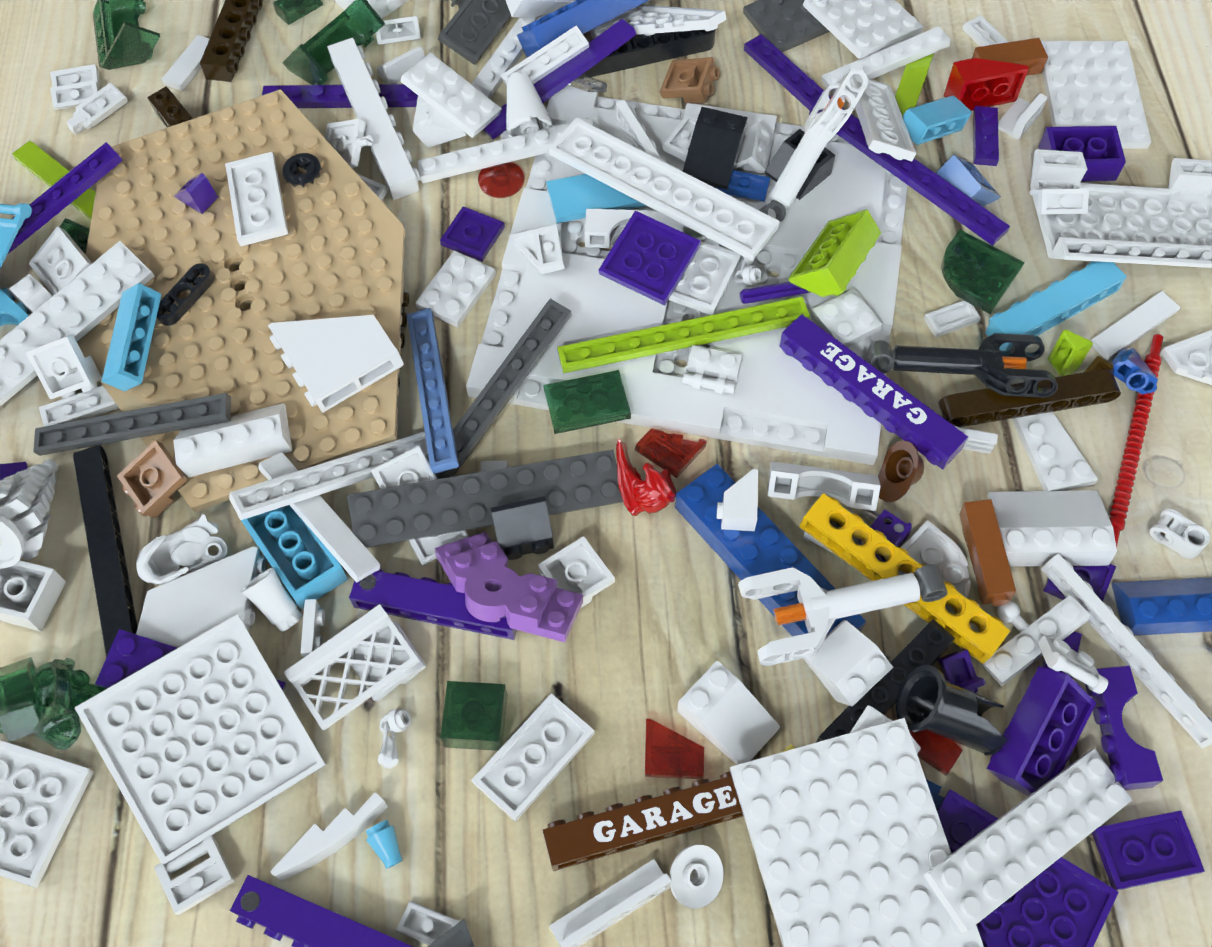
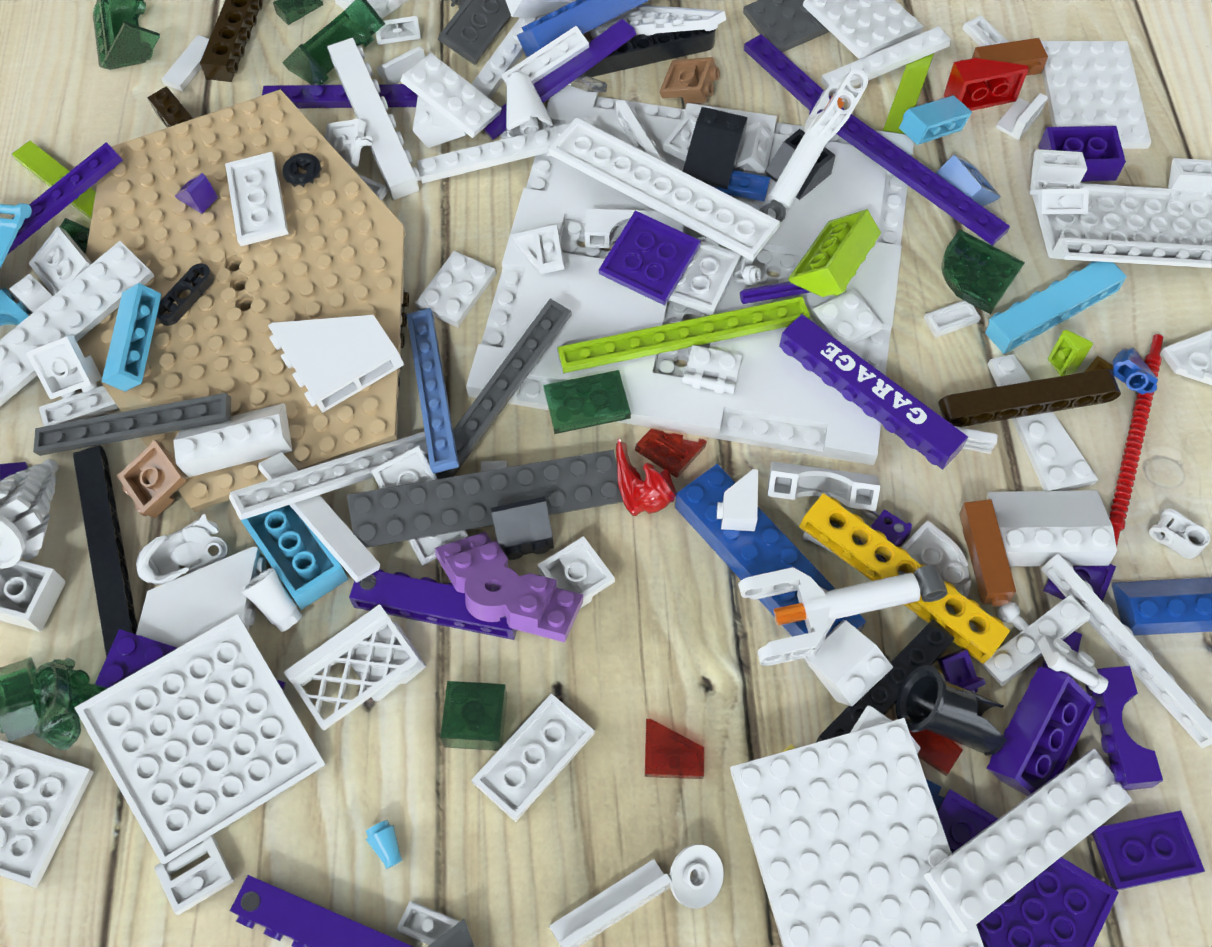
(74, 86): white slope -> none
(96, 108): white hinge -> none
(312, 620): white plate -> none
(320, 844): white slope -> none
(397, 721): white piece -> none
(472, 234): dark purple tile -> none
(501, 180): clear red dish -> none
(577, 193): medium azure tile -> none
(642, 822): reddish brown brick -> none
(728, 714): white slope -> none
(882, 120): white plate -> none
(899, 471): reddish brown piece -> none
(985, 136): dark purple plate -> none
(988, 363): black piece -> none
(1134, 325): white tile -> none

